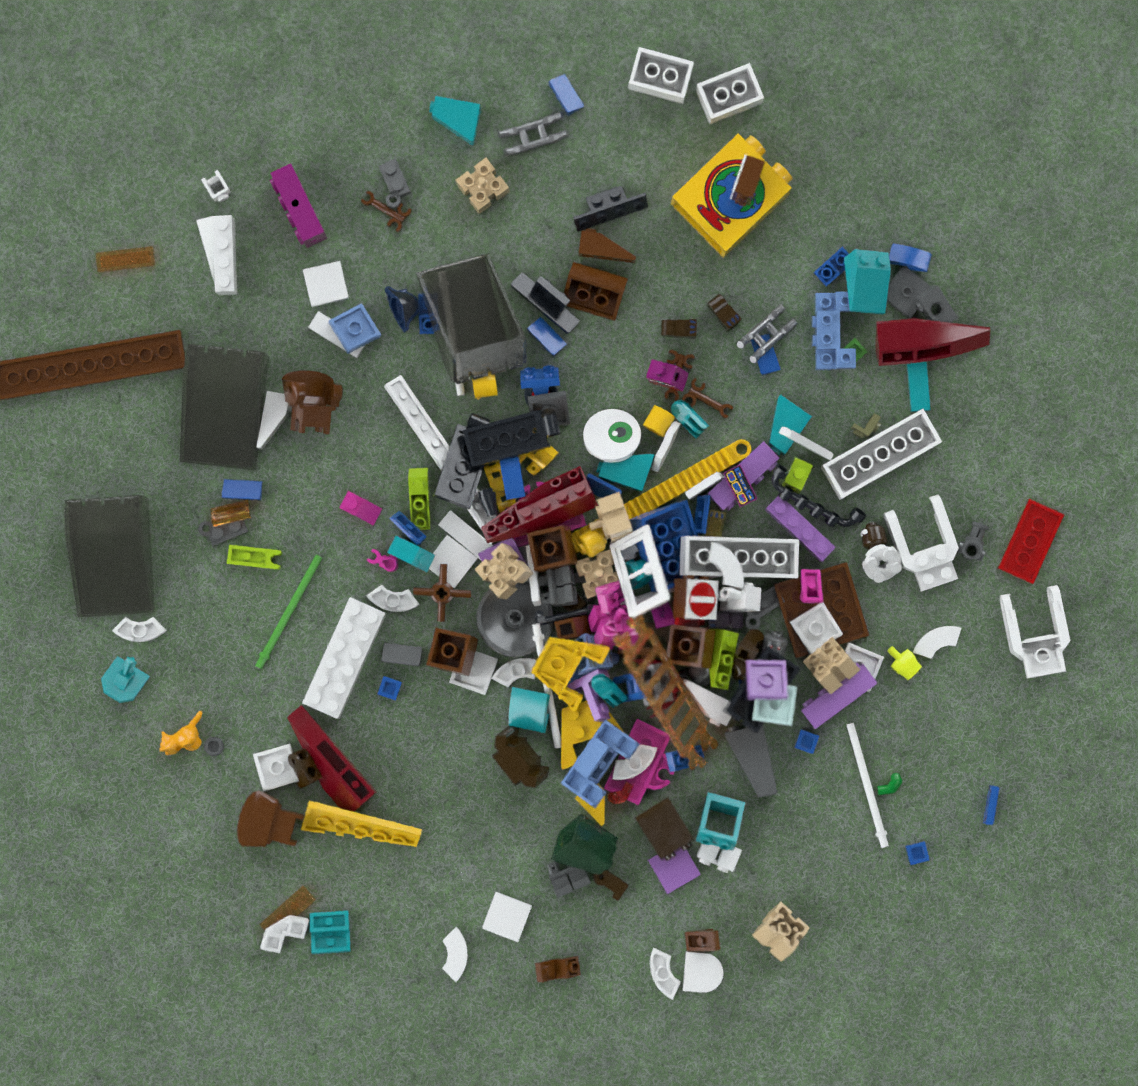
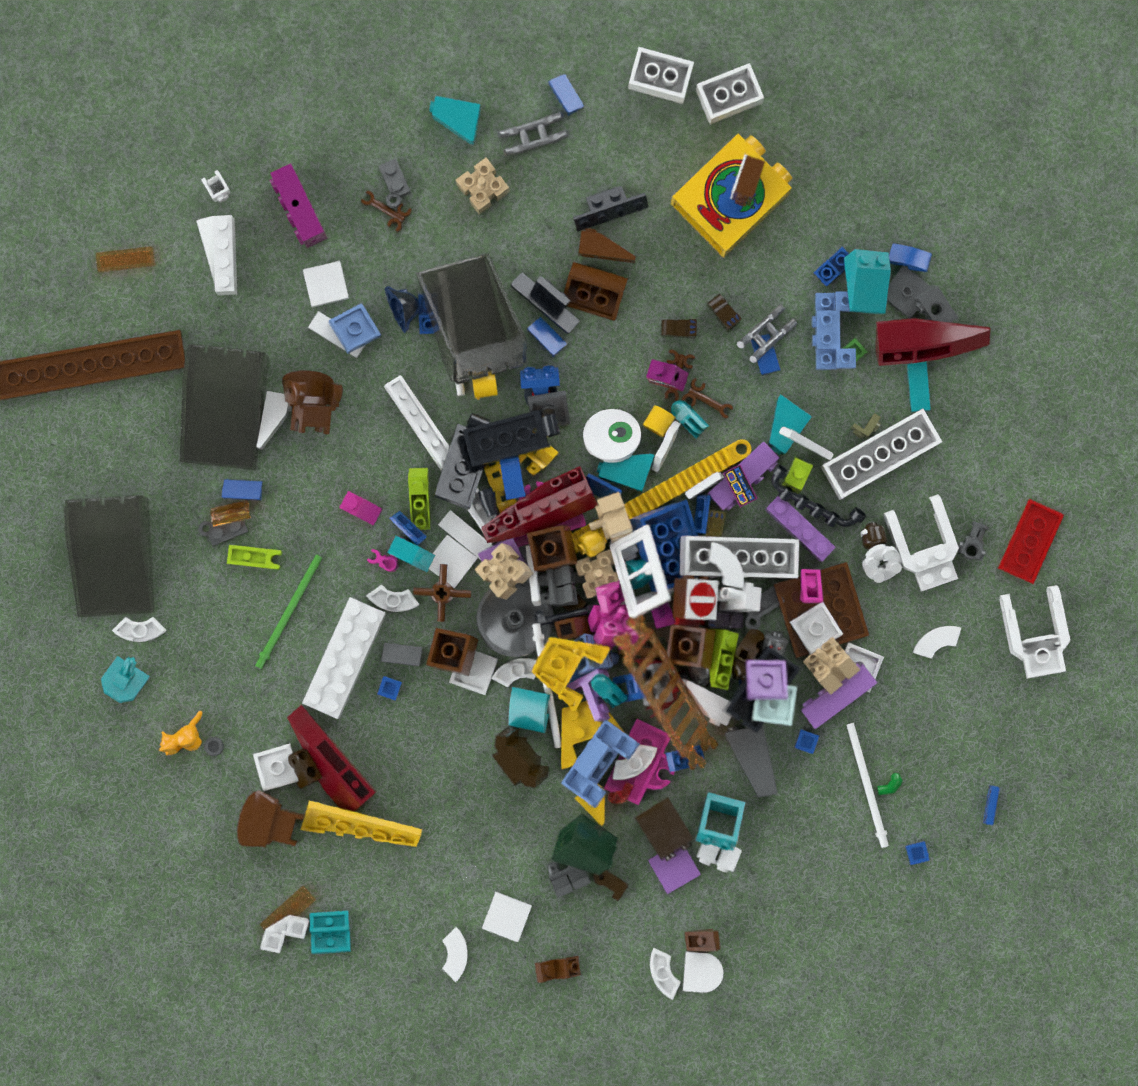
(780, 931): tan brick -> none
(904, 663): neon yellow piece -> none

